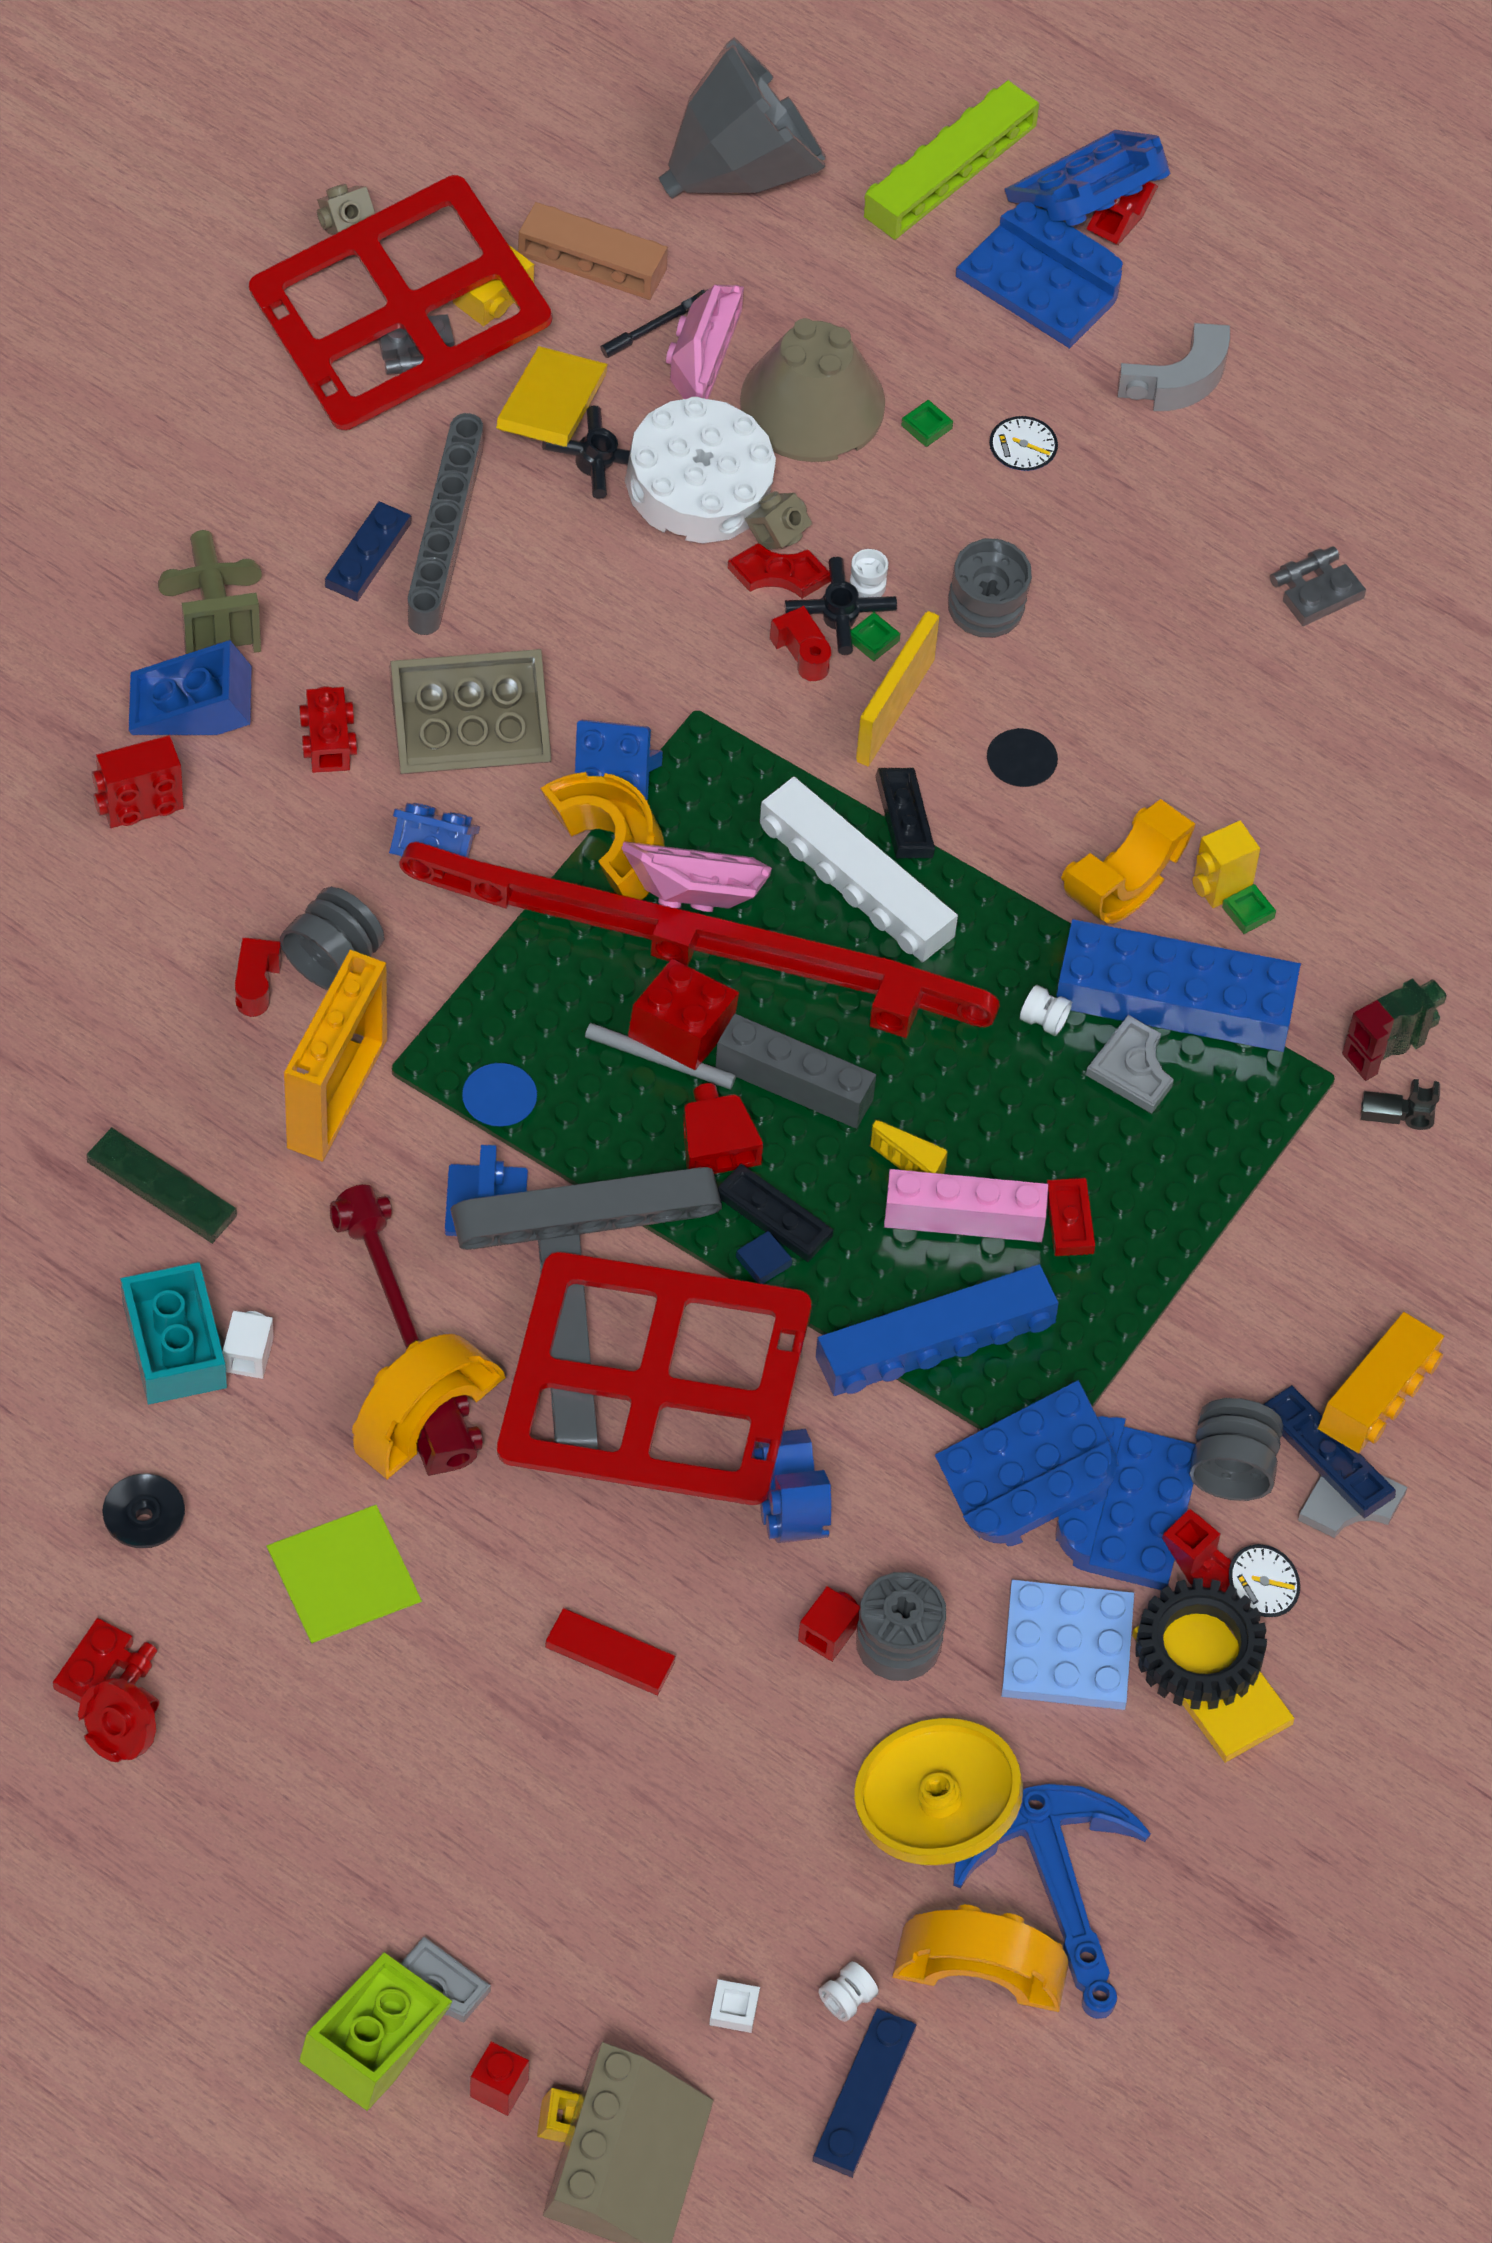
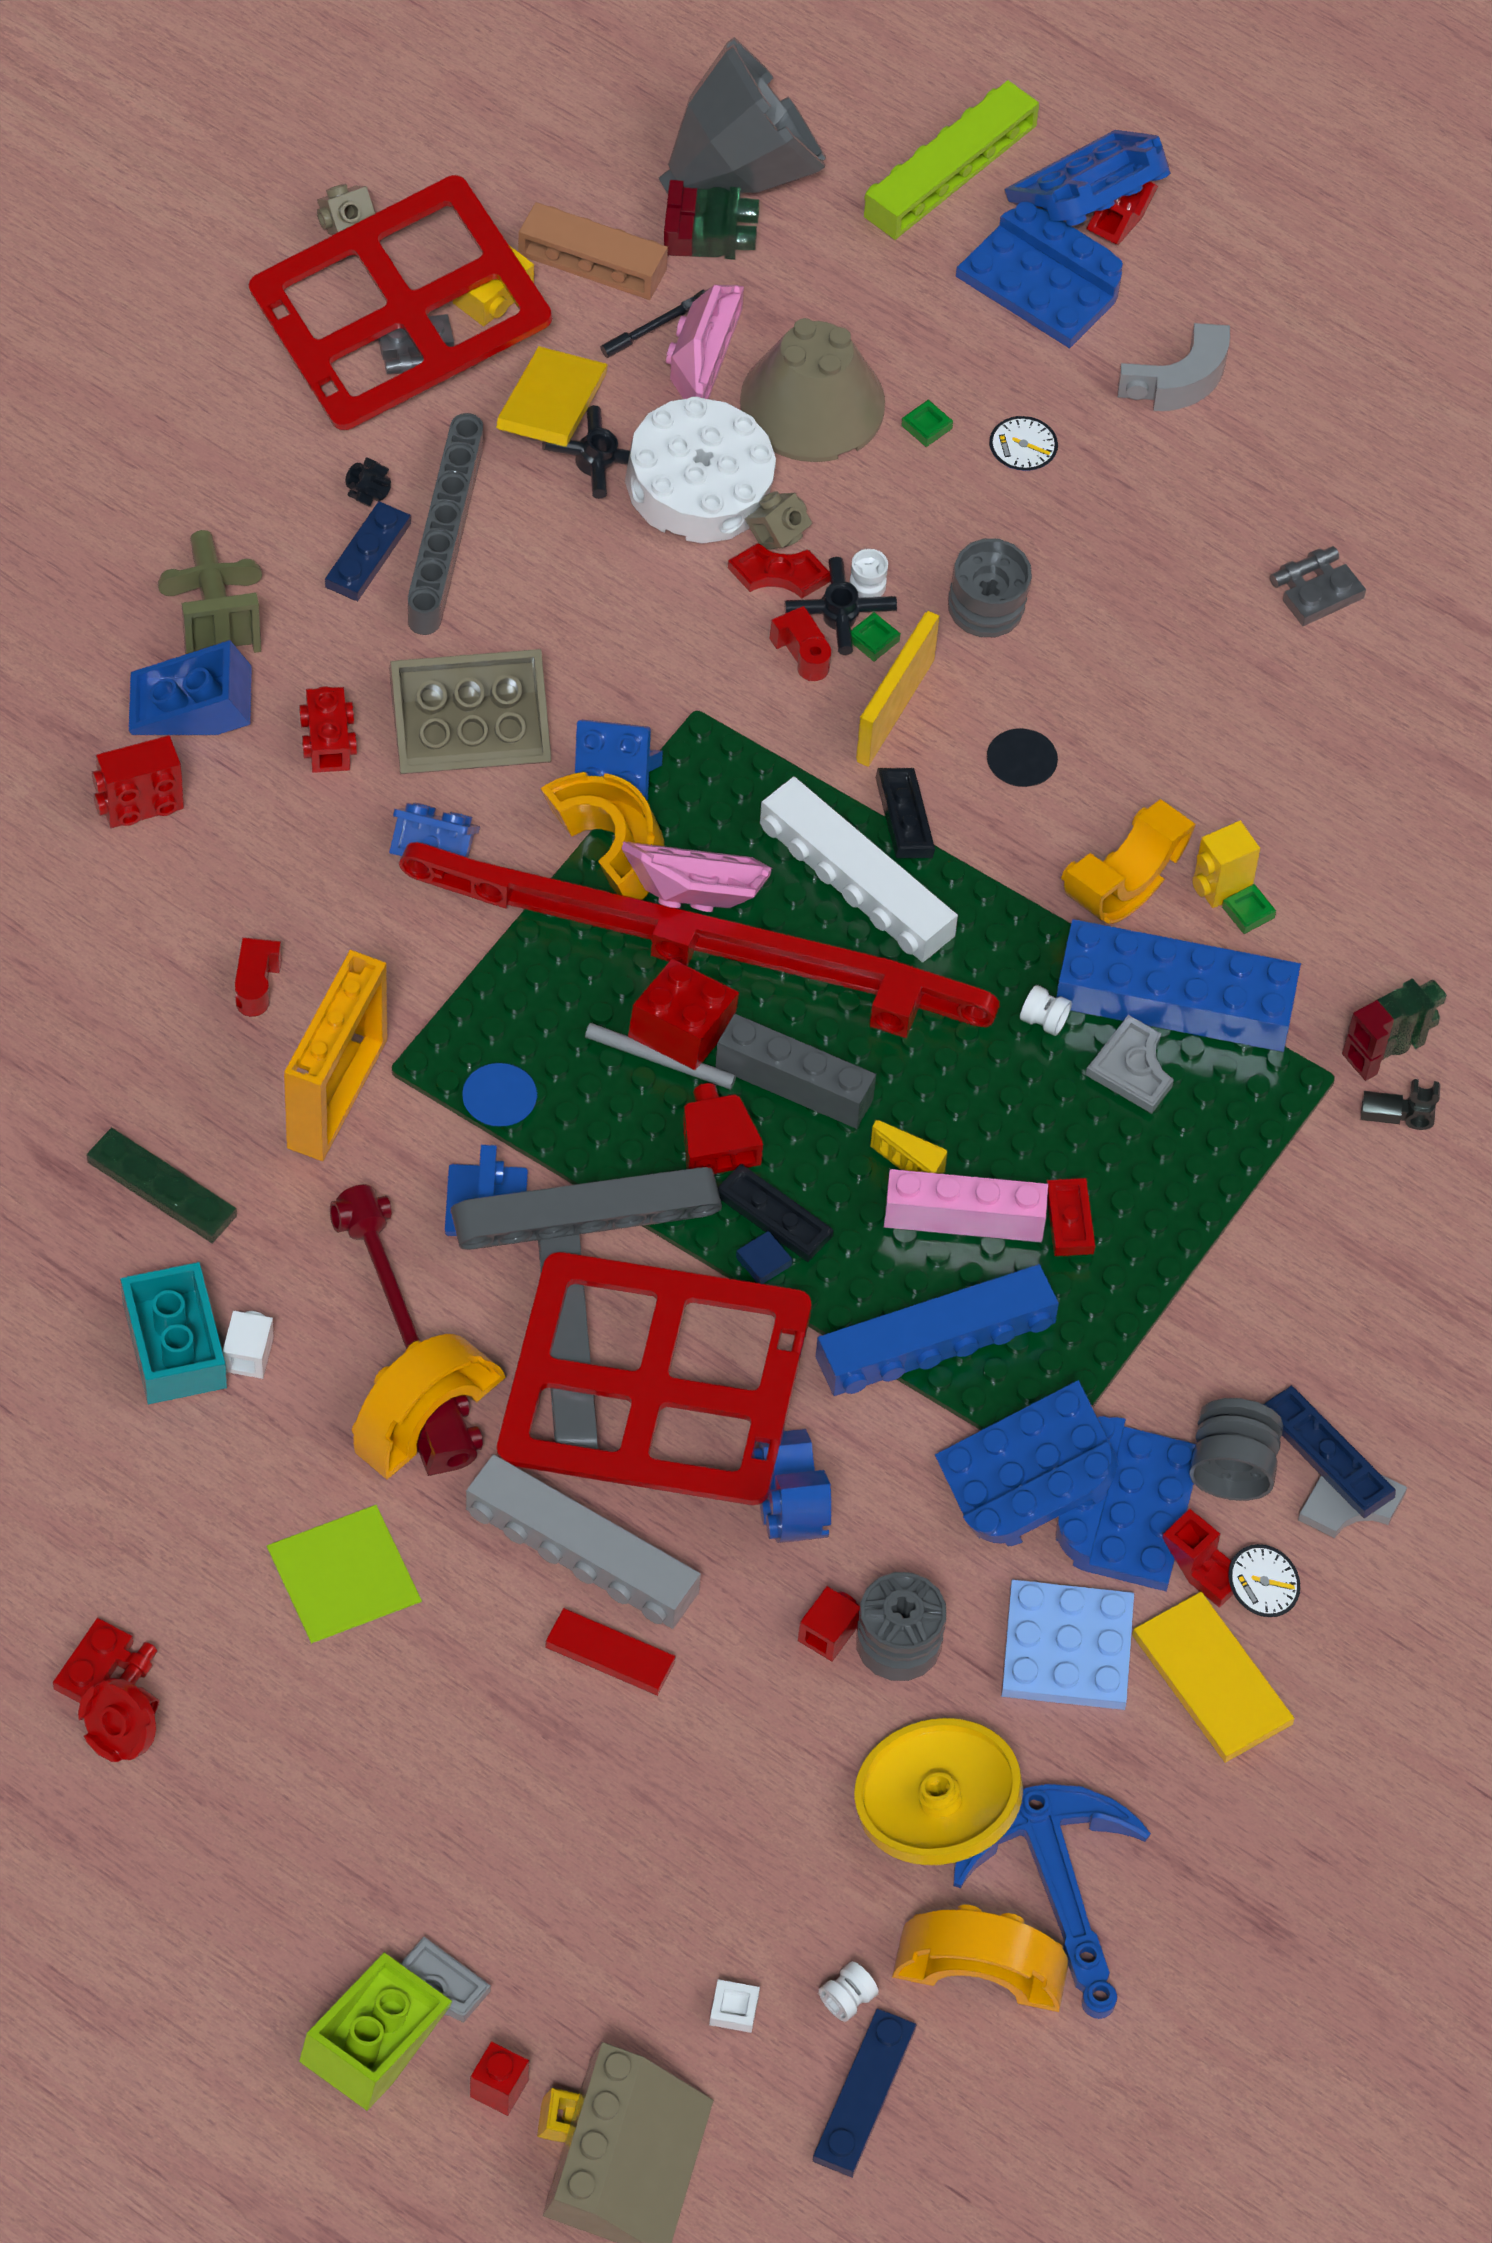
(140, 1496): black dish -> none
(327, 931): dark grey wheel -> none
(368, 482): none -> black gear
(582, 1542): none -> light grey brick
(708, 221): none -> clear green hips
(1190, 1685): black tyre -> none
(1382, 1382): light orange brick -> none

